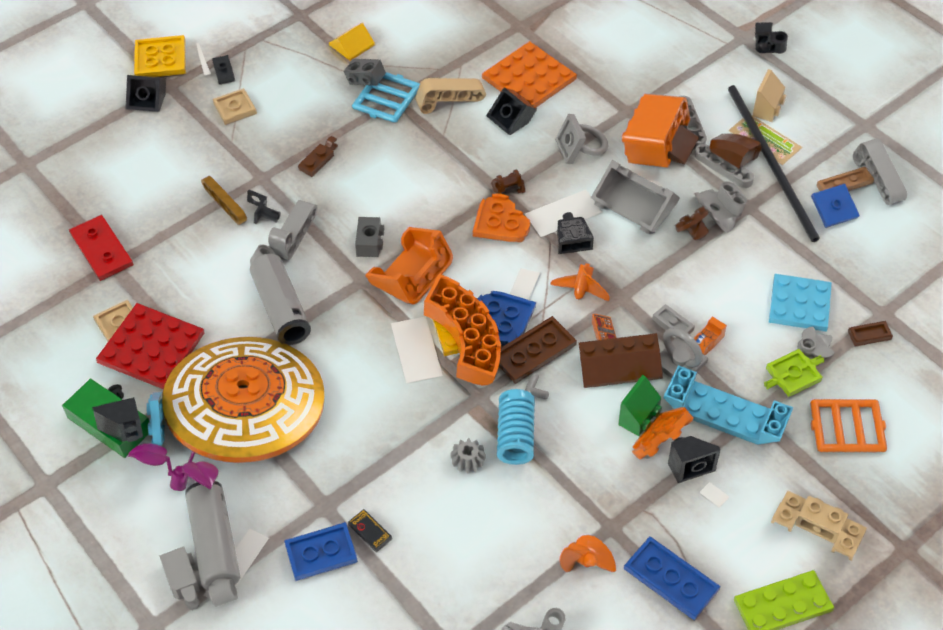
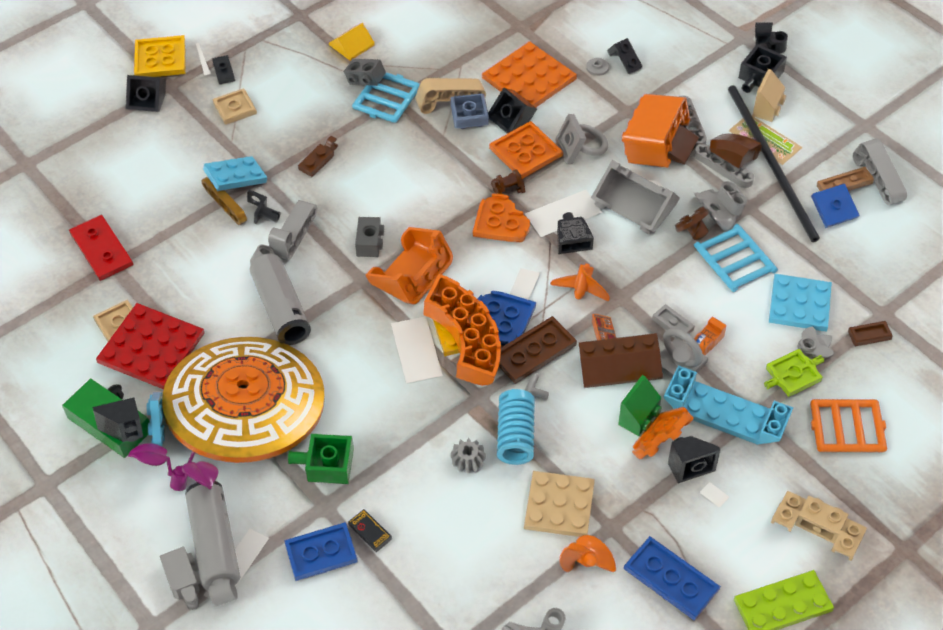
(234, 173): none -> medium azure plate
(326, 459): none -> green brick
(469, 111): none -> sand blue brick
(526, 149): none -> orange plate
(559, 504): none -> tan plate
(597, 66): none -> light grey piece
(626, 54): none -> black bracket
(747, 242): none -> medium azure bar
(756, 65): none -> black brick

